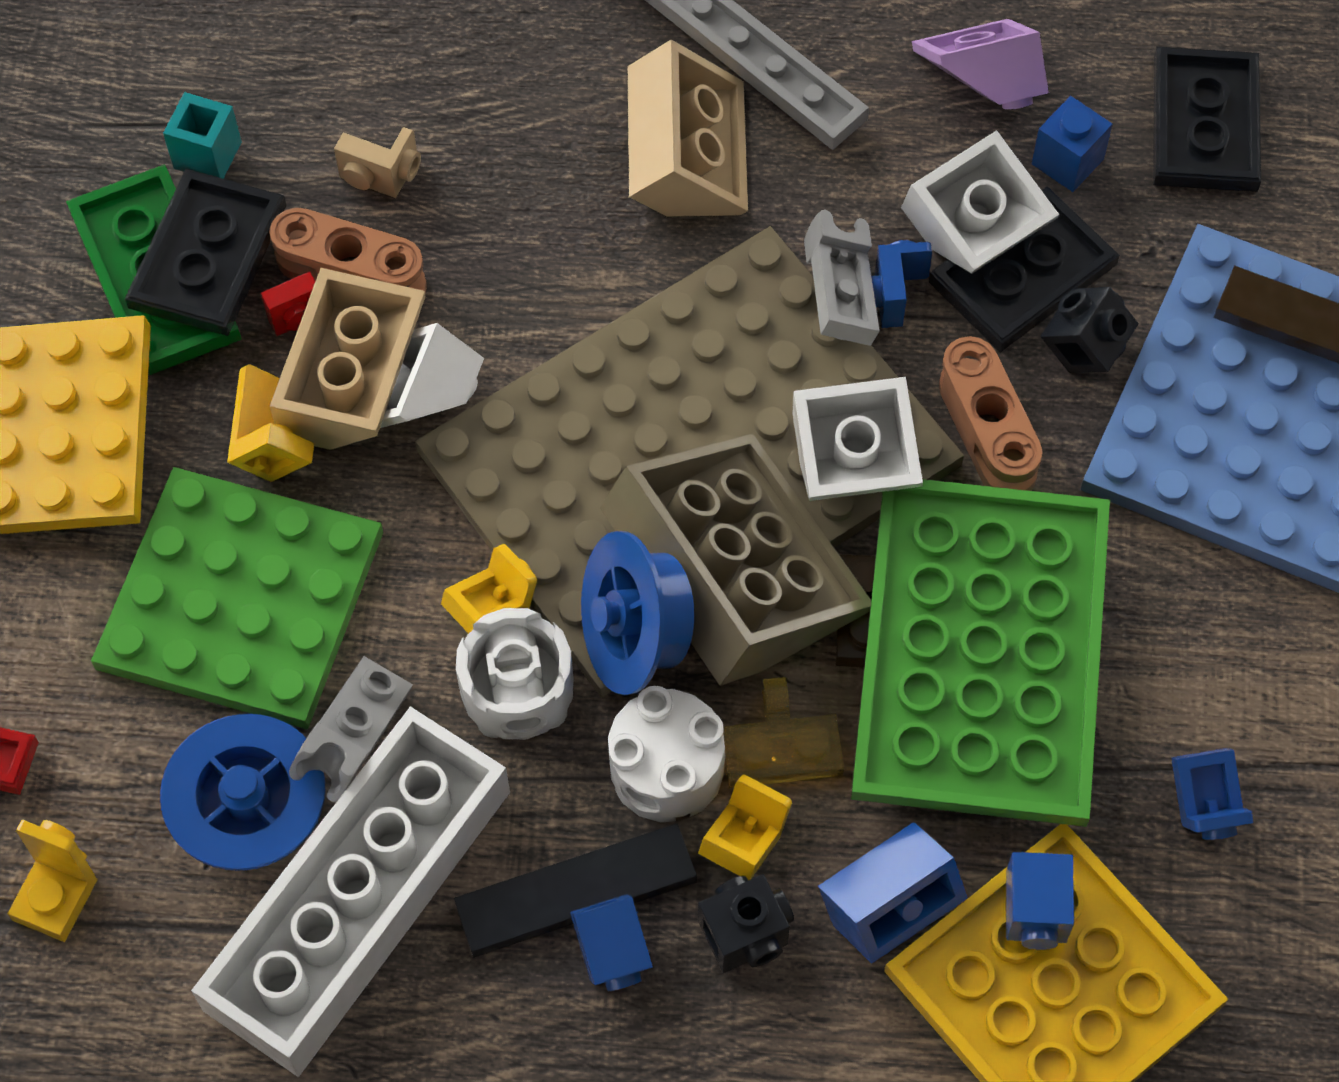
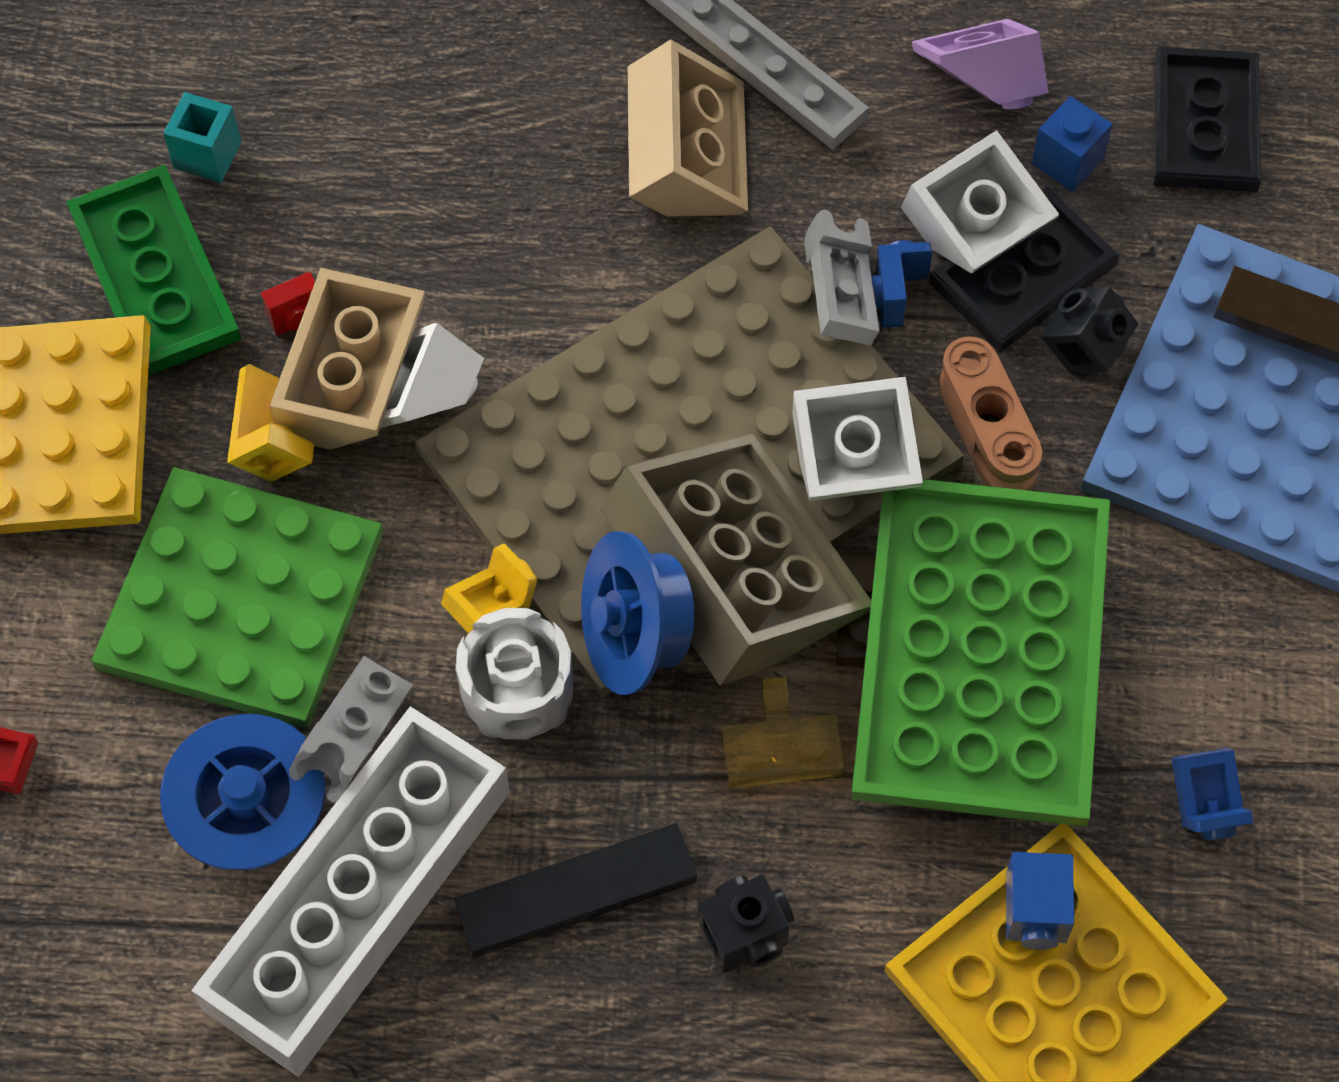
(56, 883): yellow bracket -> none
(205, 252): black tile -> none
(314, 240): nougat piece -> none
(377, 167): tan bracket -> none
(612, 942): blue brick -> none
(666, 754): white brick -> none
(746, 827): yellow bracket -> none
(893, 892): blue brick -> none

